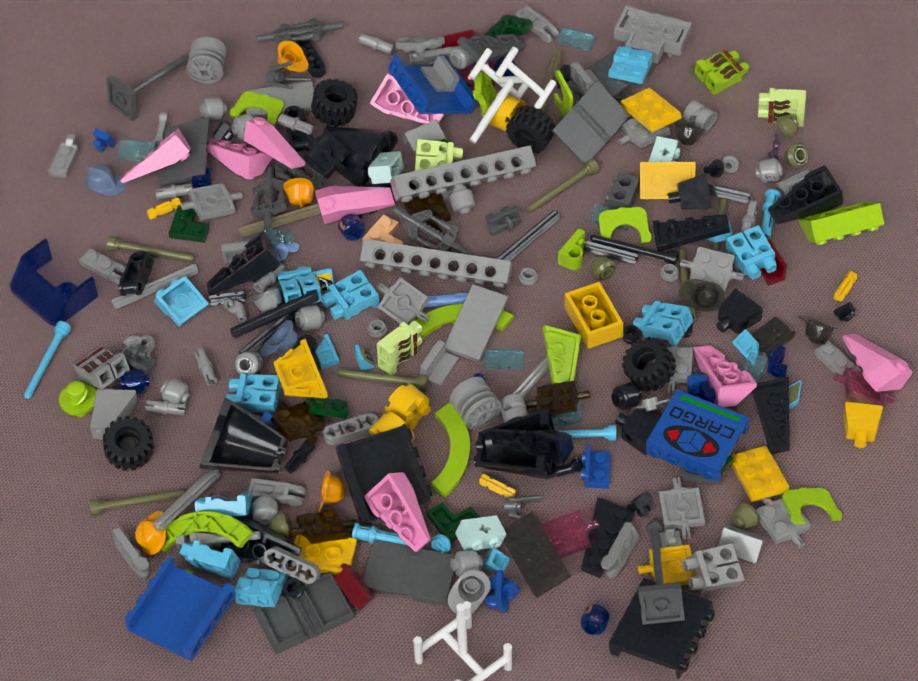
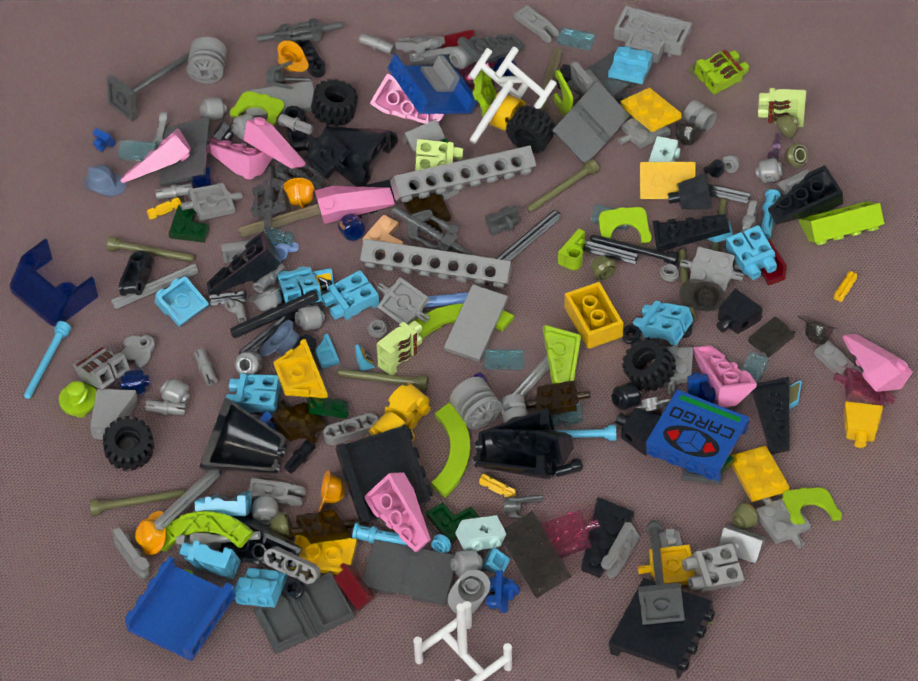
(64, 157): light grey hinge -> none
(102, 265): light grey hinge -> none
(138, 358): dark grey hips -> none
(385, 167): light aqua brick -> none
(438, 364): light grey panel -> none
(462, 200): light grey head -> none
(510, 24): dark green plate -> none
(528, 276): light grey plate -> none
(594, 619): clear blue head -> none
(597, 468): blue bracket -> none
(623, 191): dark grey brick -> none
(640, 502): black tile -> none
(681, 508): light grey plate -> none
(746, 343): medium azure tile -> none
(775, 365): clear blue bracket -> none
(845, 312): black plate -> none

